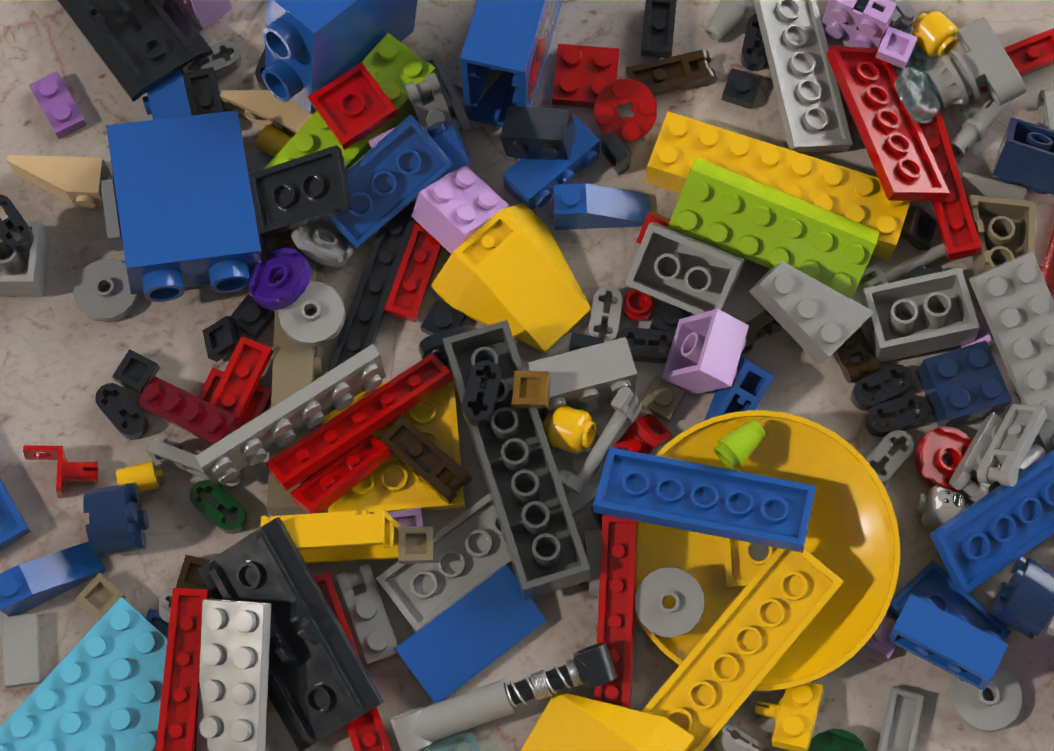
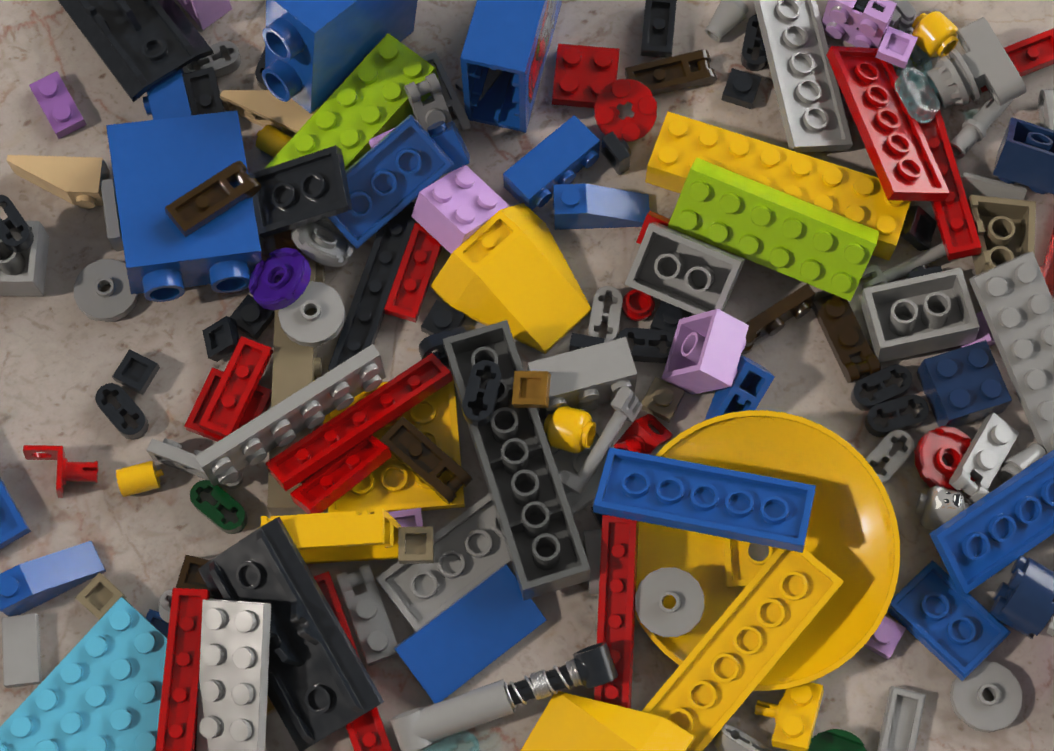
(115, 520): dark blue brick -> none
(187, 411): dark red plate -> none
(212, 198): none -> dark brown plate
(353, 105): red plate -> none
(538, 133): black brick -> none
(739, 444): lime cone -> none
(809, 310): light grey wedge -> none
(948, 641): blue brick -> none
(1011, 444): light grey plate -> none

